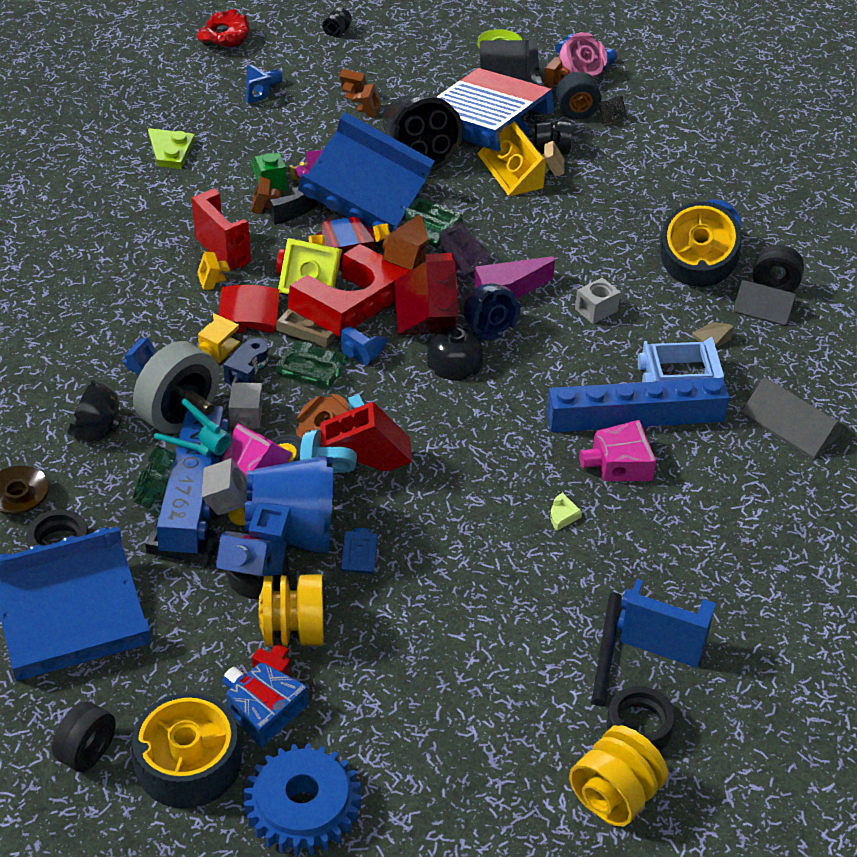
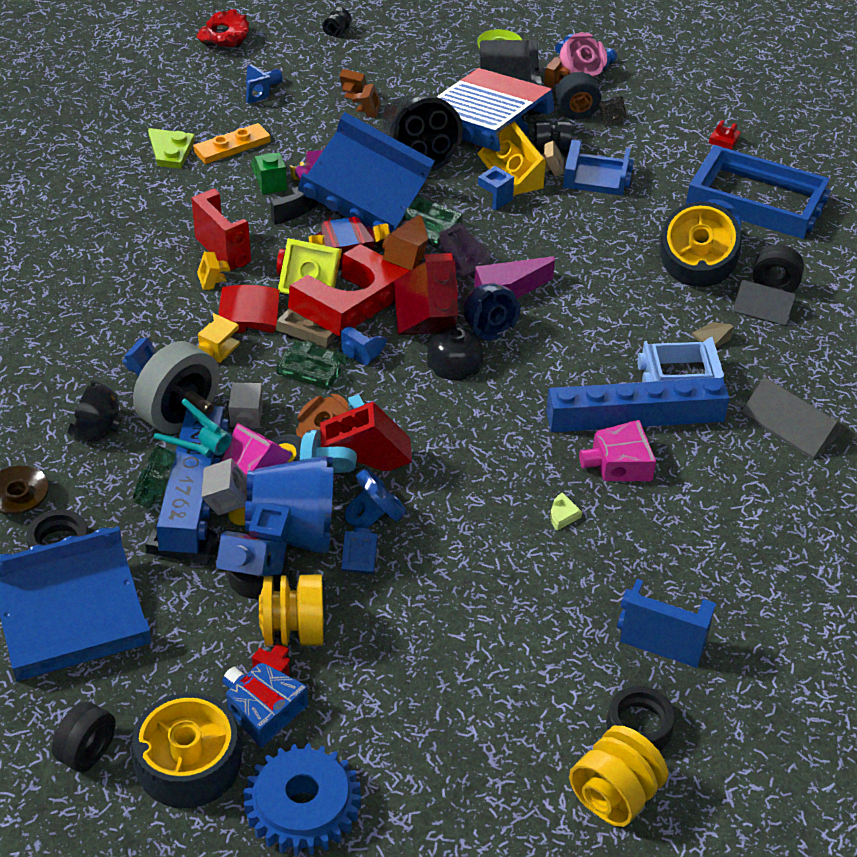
(231, 143): none -> light orange plate
(246, 361): dark blue leg -> none
(263, 195): dark orange tile -> none
(375, 501): none -> blue tile
(499, 184): none -> blue panel
(597, 172): none -> blue panel
(597, 300): light grey brick -> none
(606, 649): black bar -> none
(725, 136): none -> red tile
(767, 172): none -> blue door

